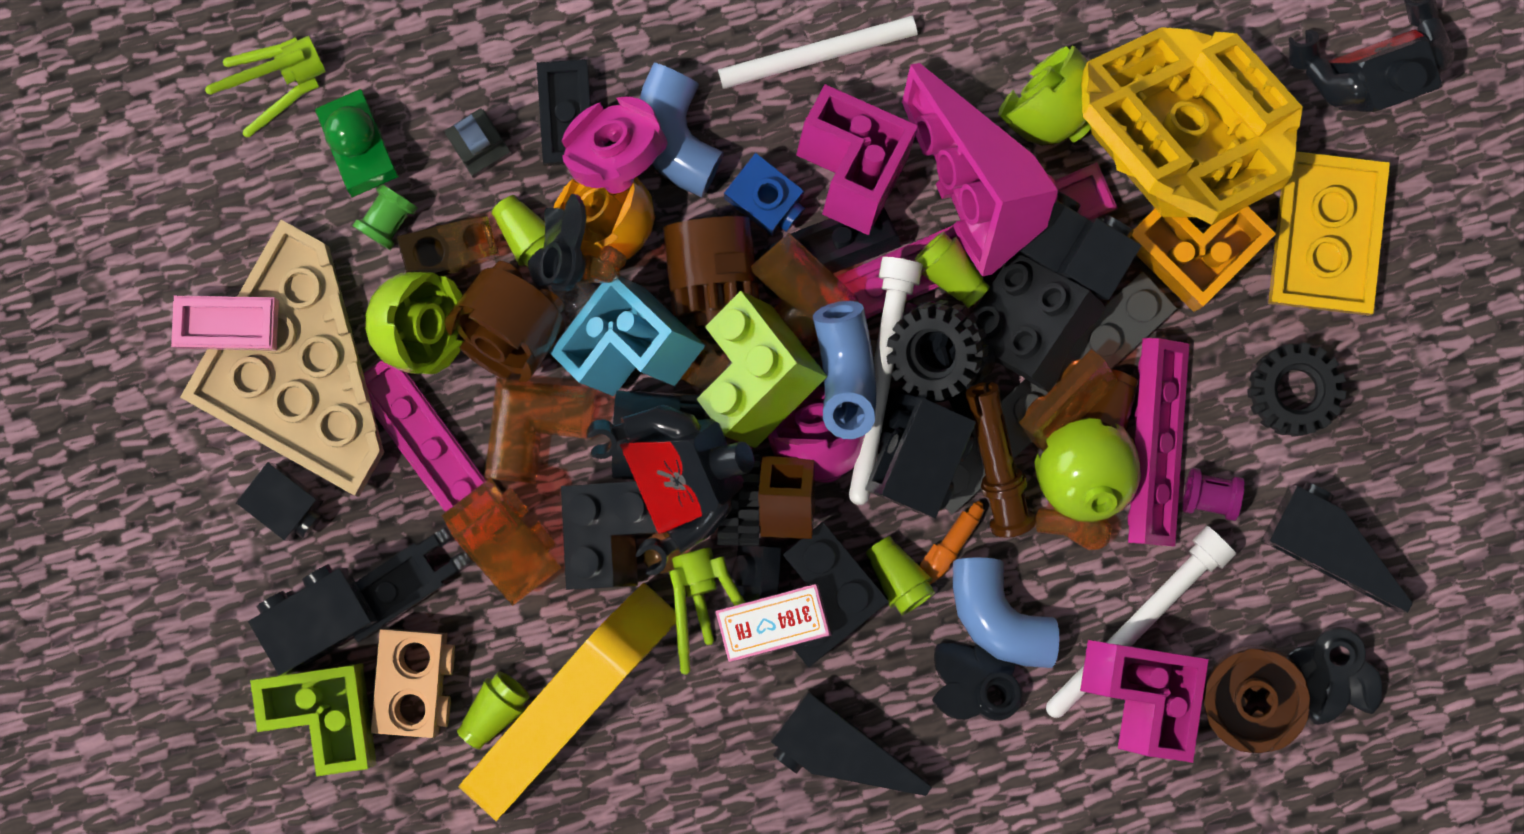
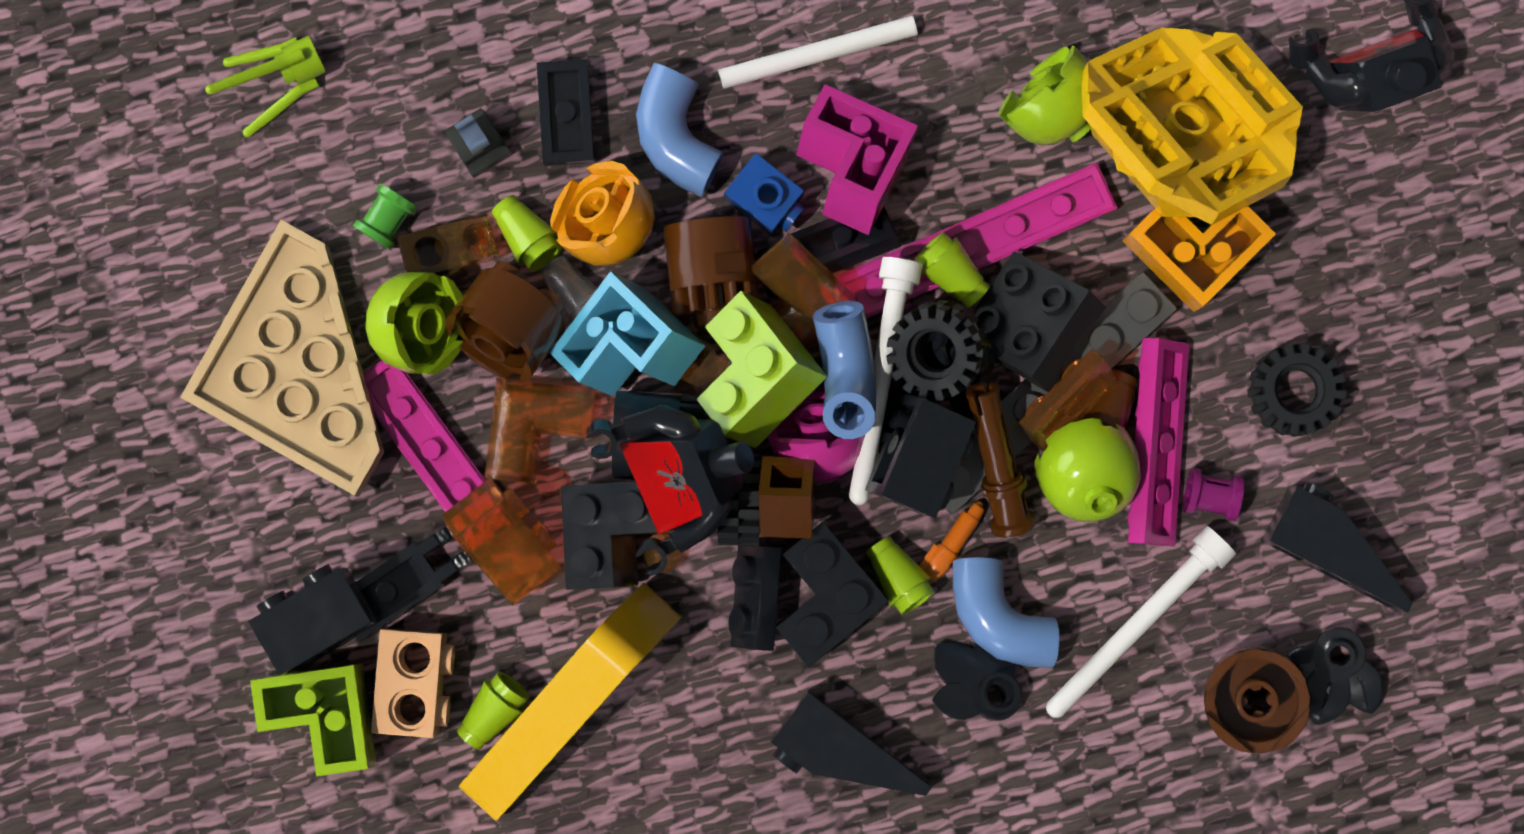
(225, 323): bright pink tile -> none
(281, 503): black brick -> none
(356, 143): green tile -> none
(561, 258): black plate -> none
(604, 267): clear orange arm -> none
(637, 144): dark pink plate -> none
(697, 575): lime plant -> none
(773, 623): white tile -> none
(991, 177): dark pink wedge -> none
(1084, 249): black brick -> none
(1086, 534): clear orange arm -> none
(1159, 694): dark pink brick -> none
(1329, 234): yellow plate -> none

